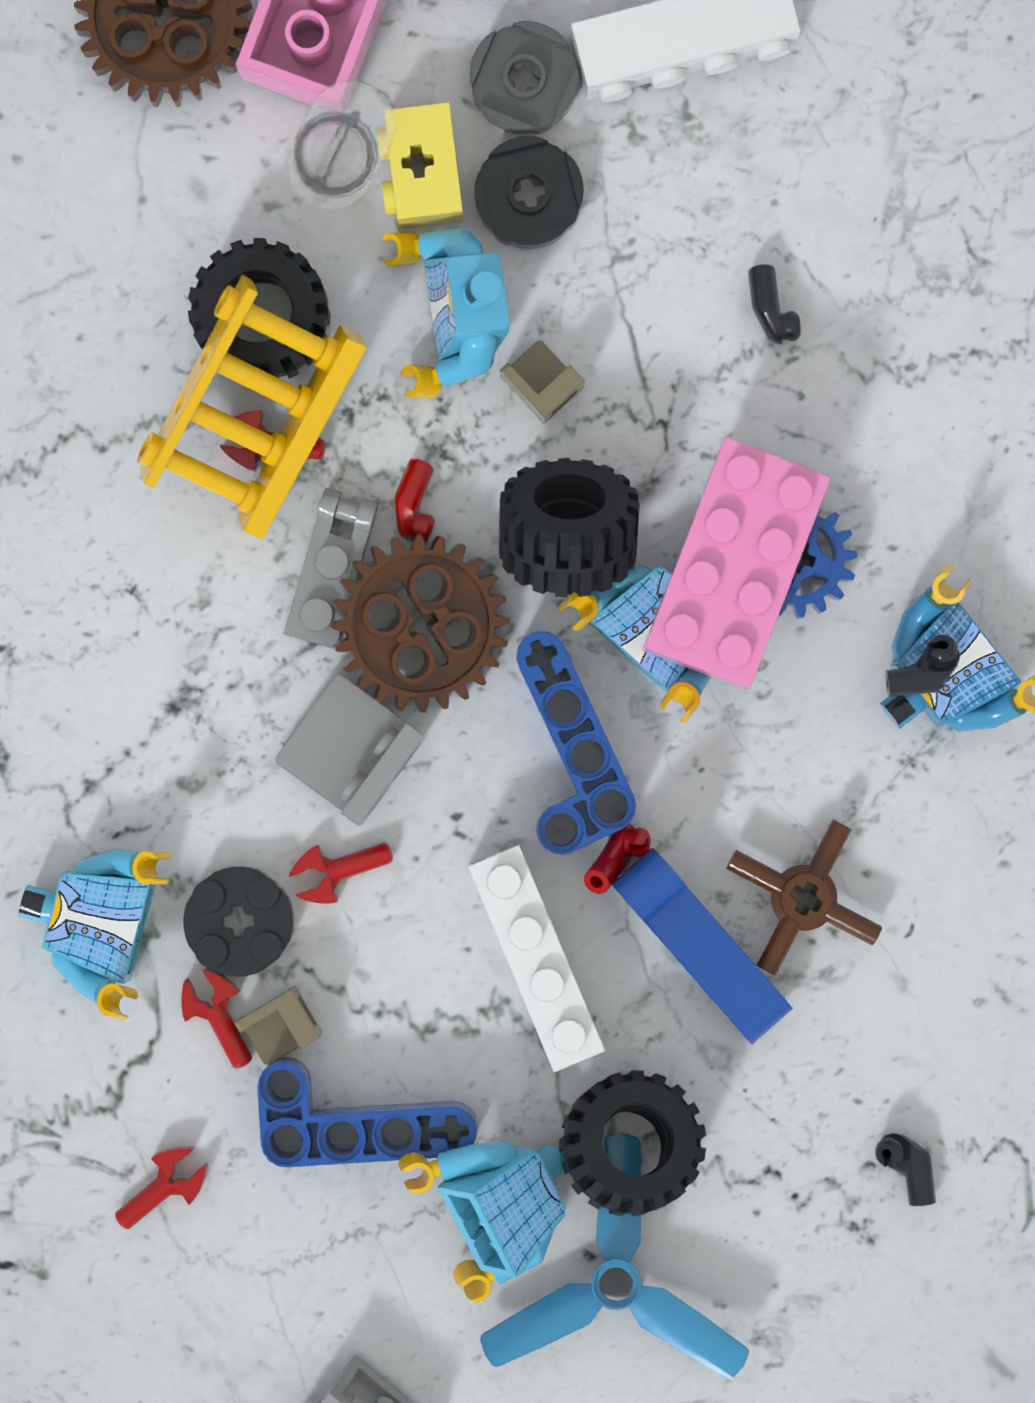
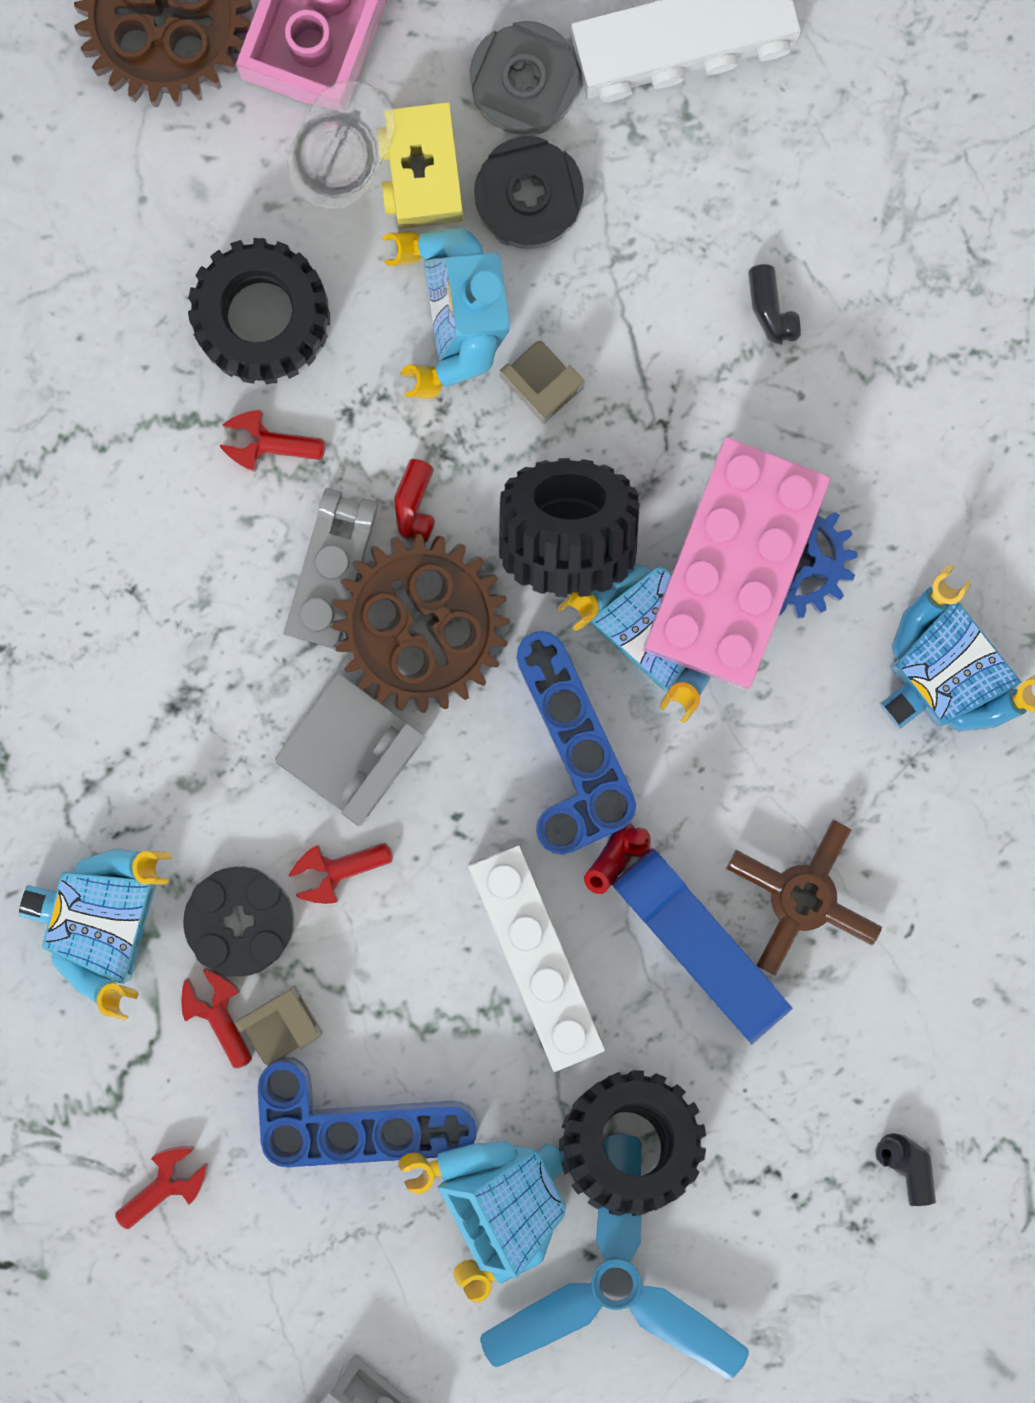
(282, 453): yellow fence -> none
(929, 672): black arm -> none

